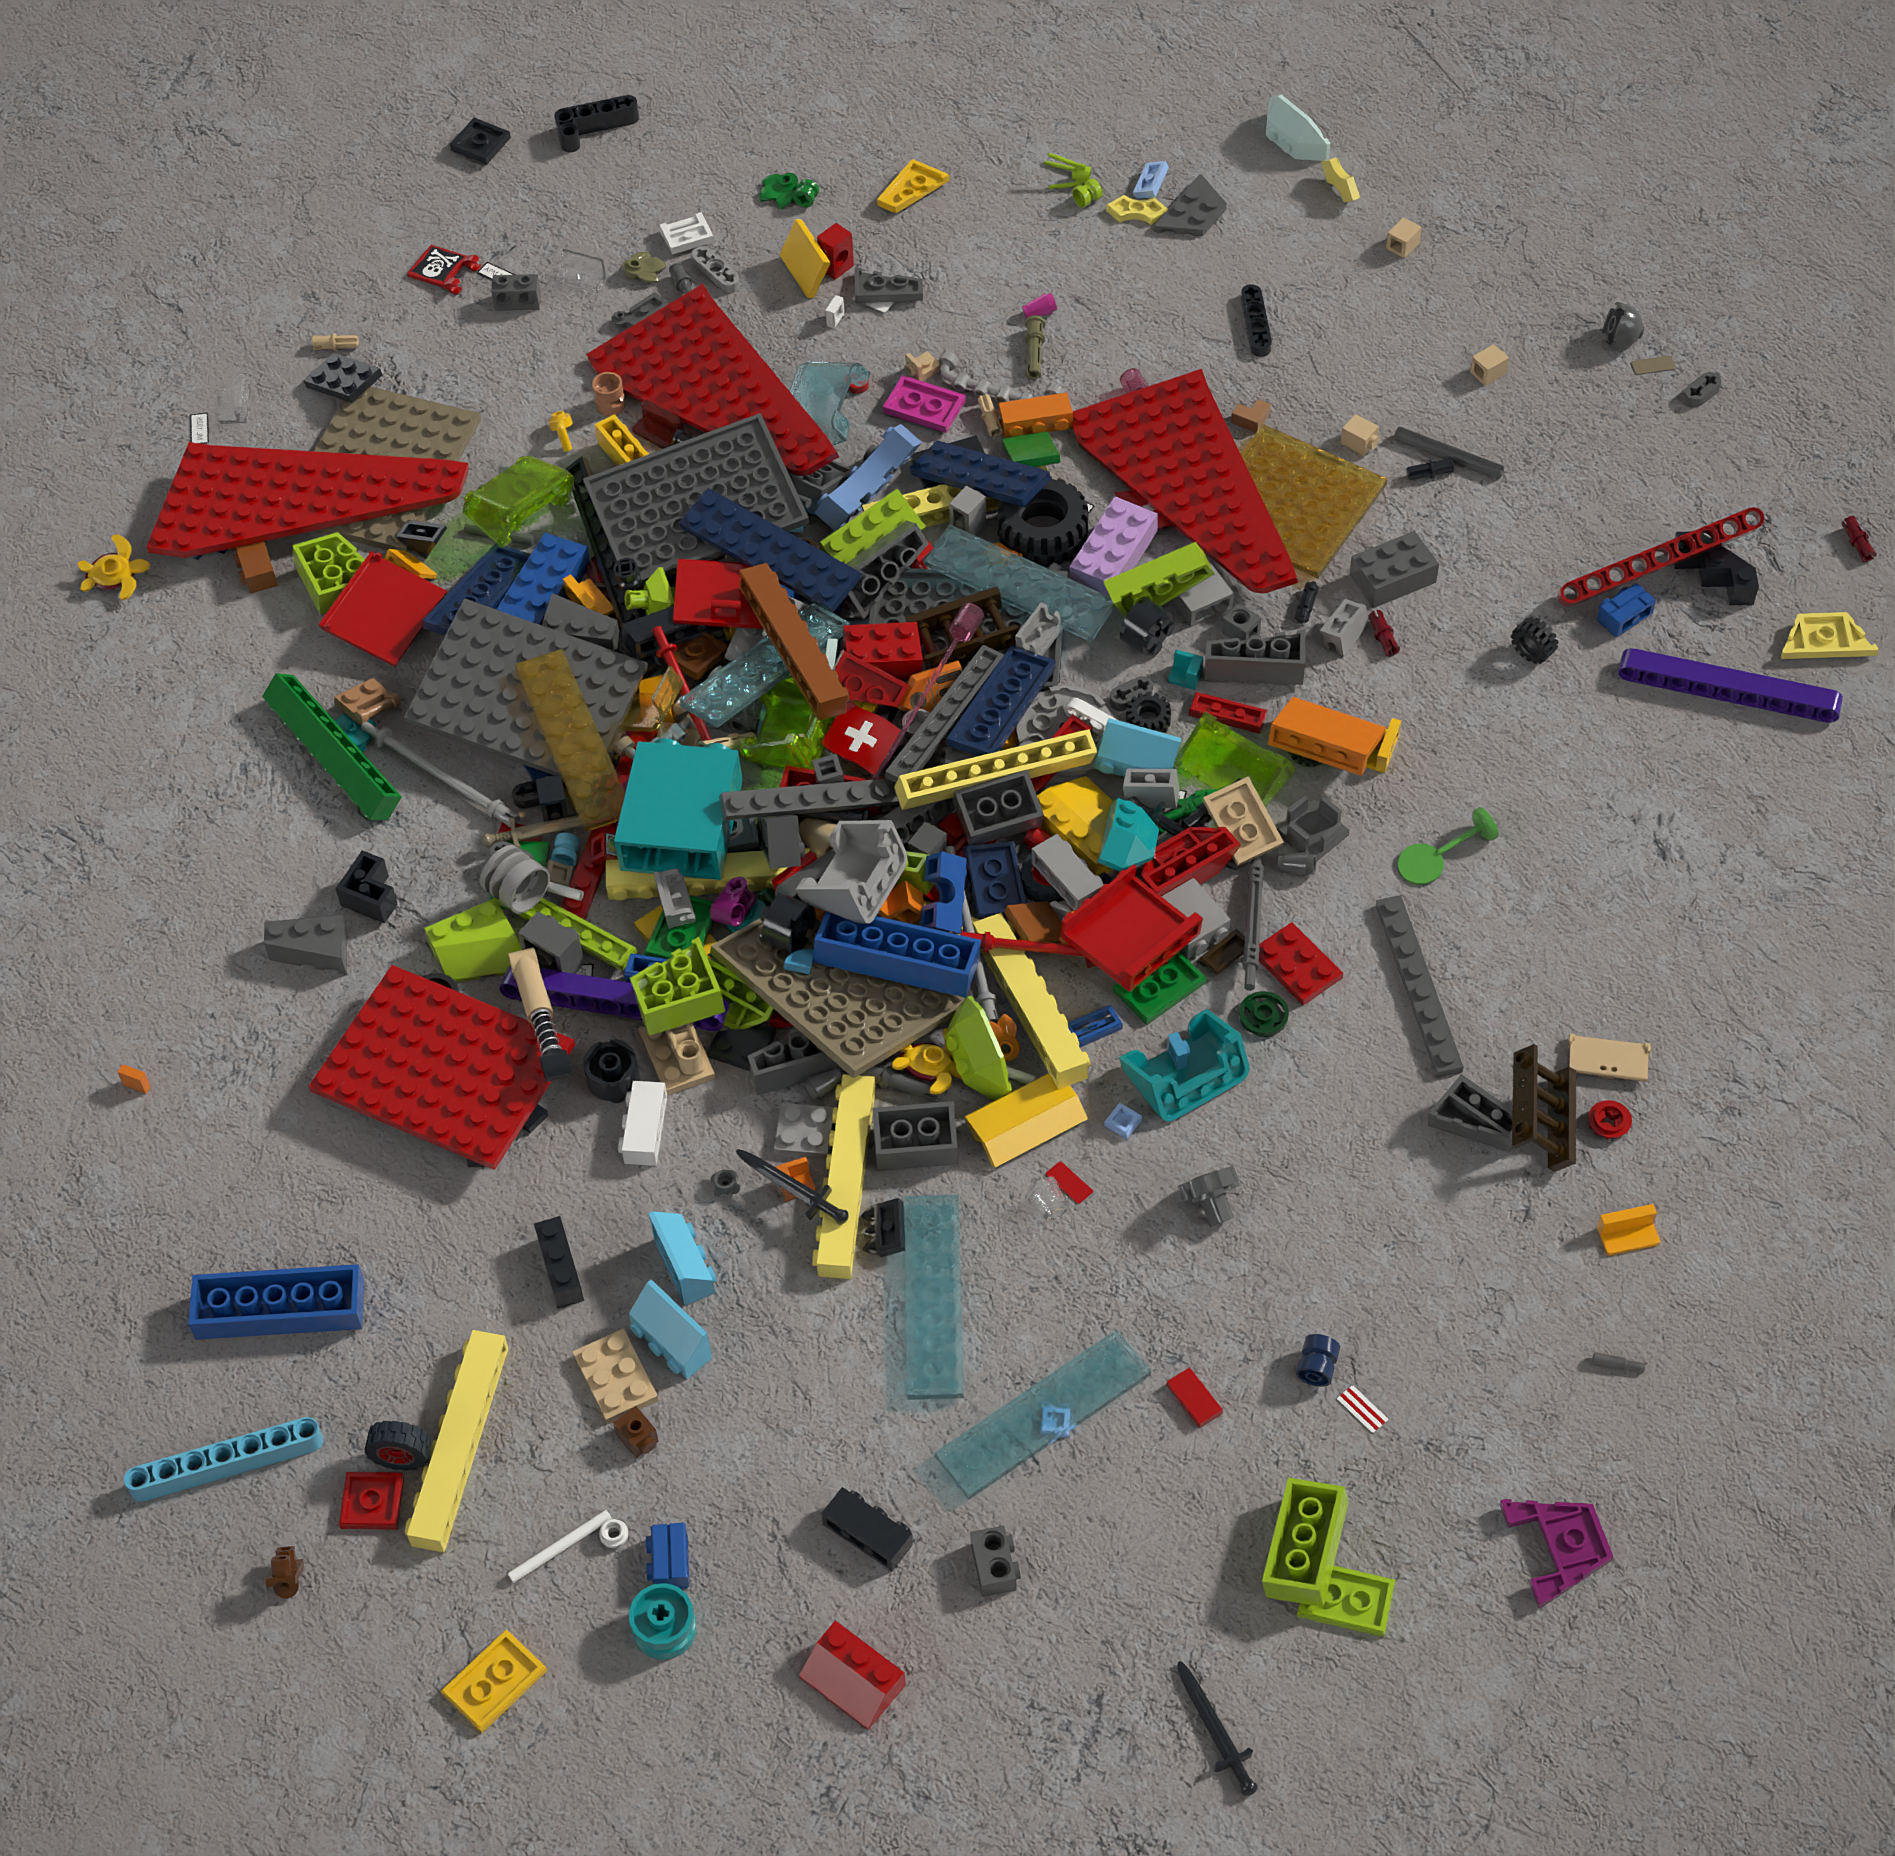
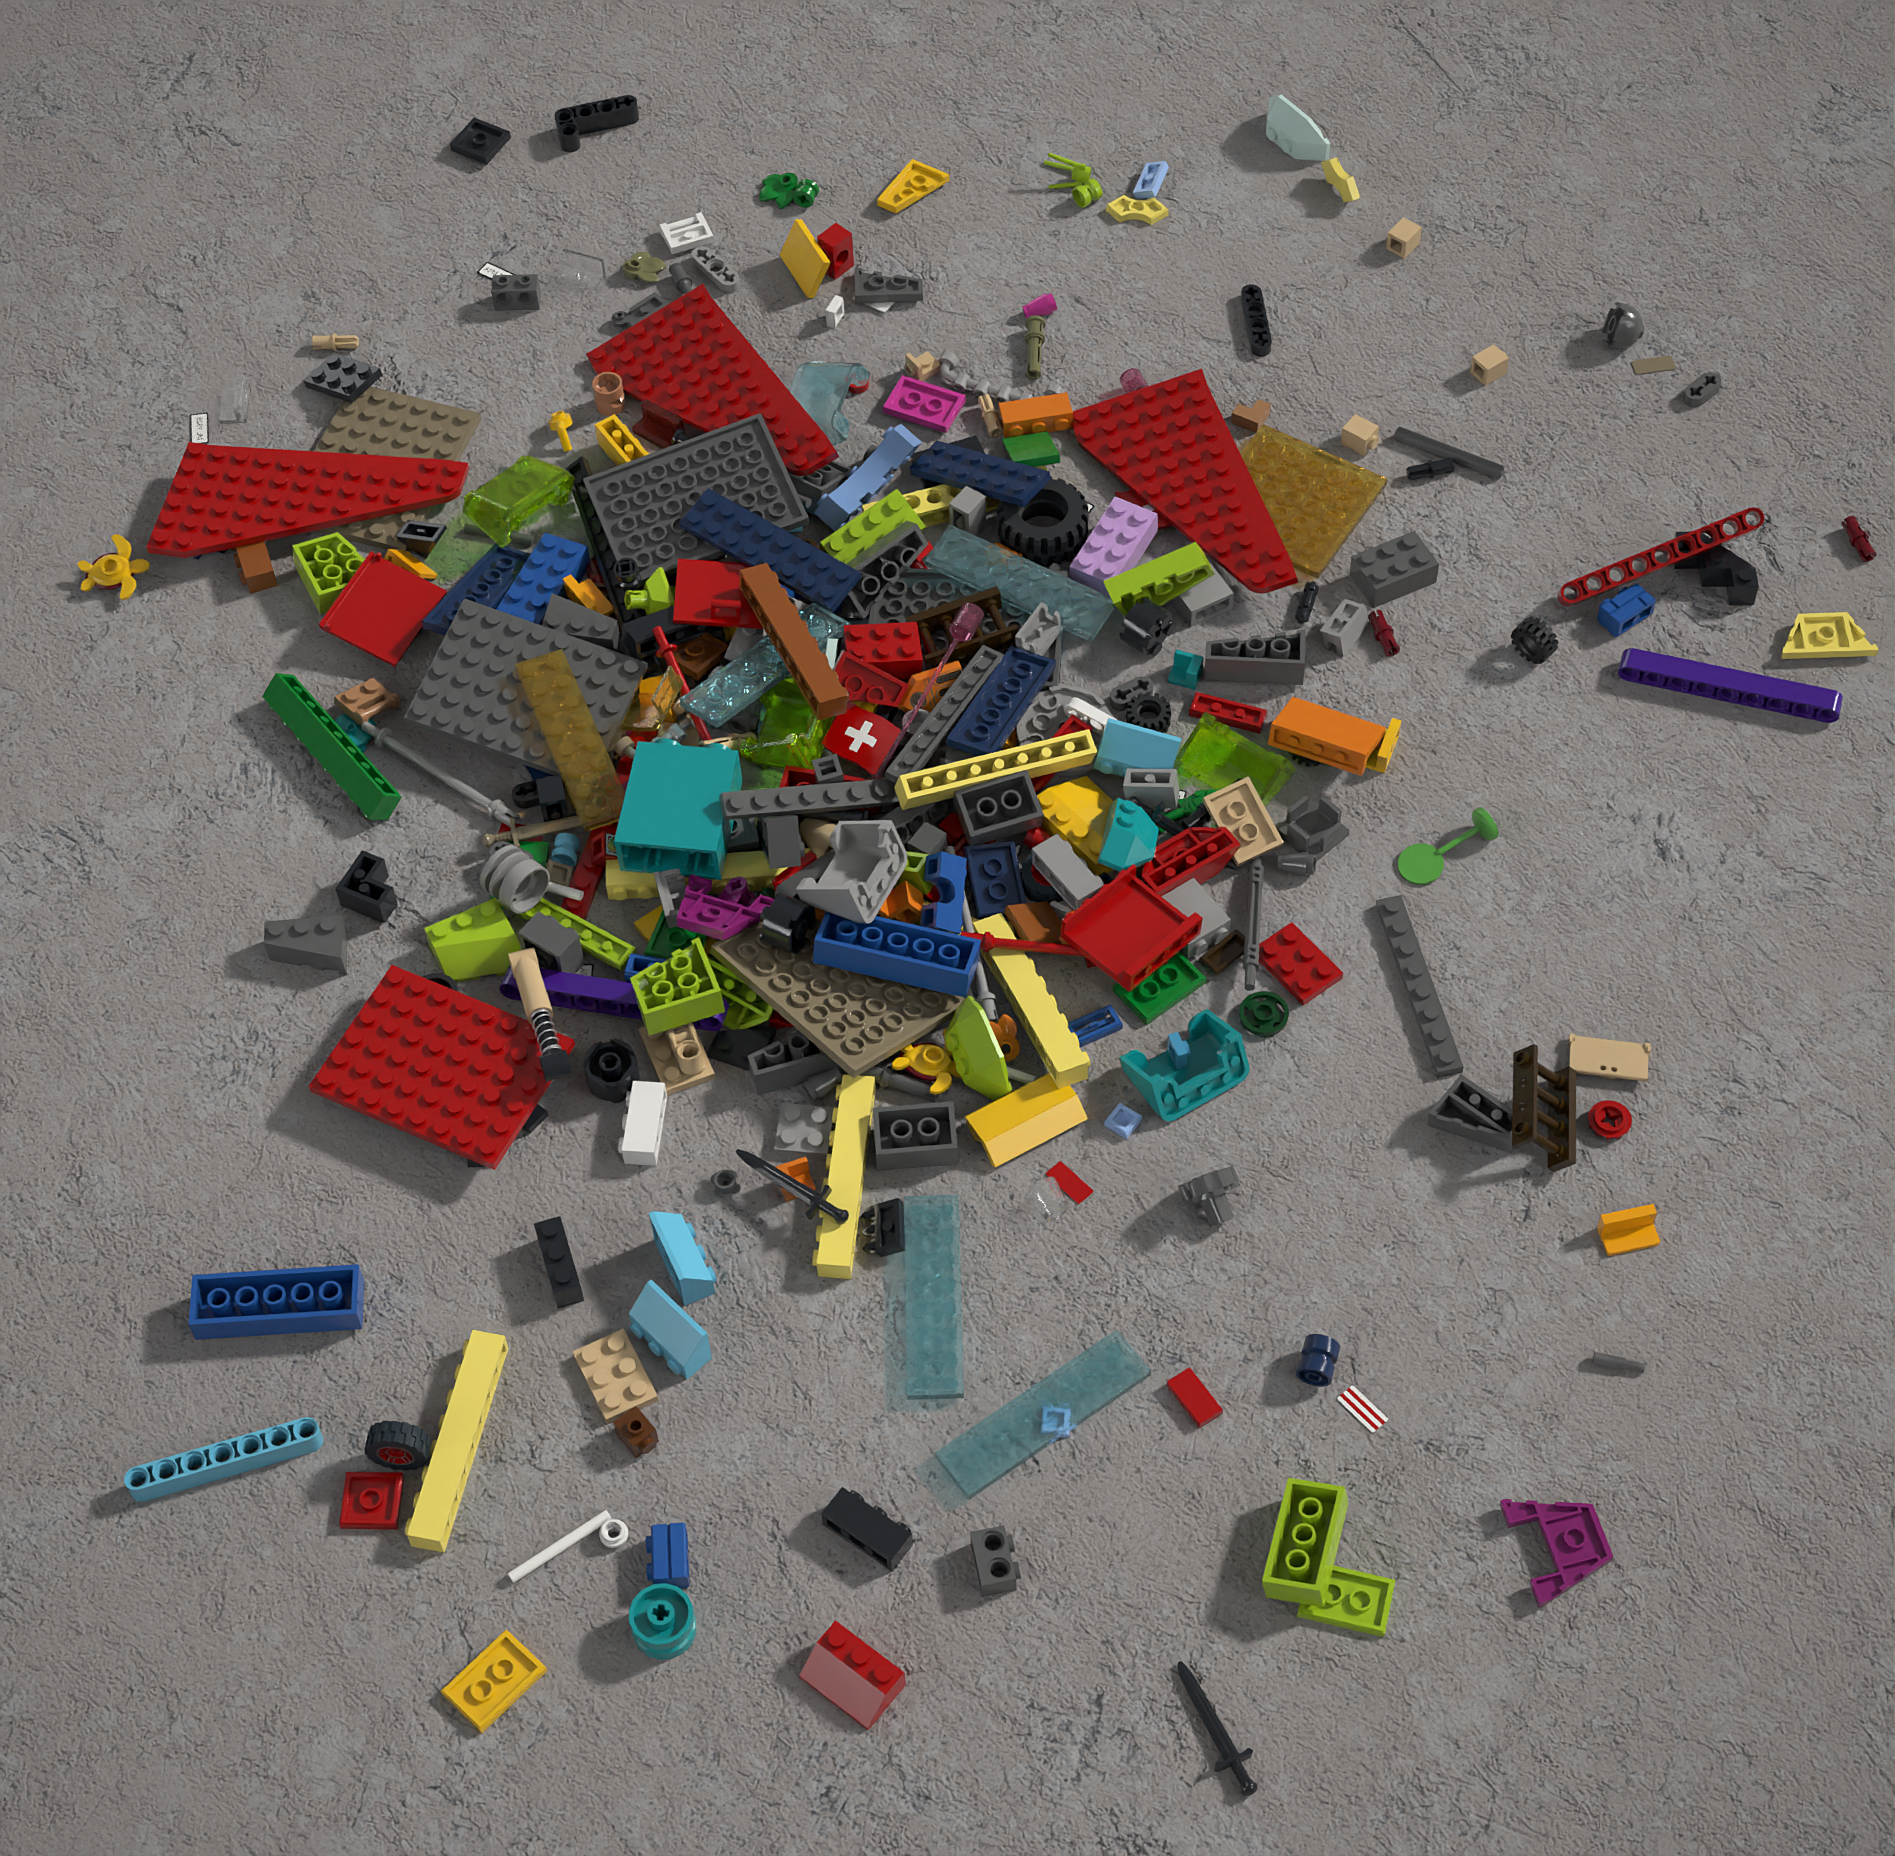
(134, 1079): orange tile -> none
(285, 1572): reddish brown hips -> none
(440, 266): flag -> none
(715, 916): none -> magenta wing
(799, 961): dark azure tile -> none
(1194, 210): dark grey wing -> none
(1240, 623): dark grey brick -> none

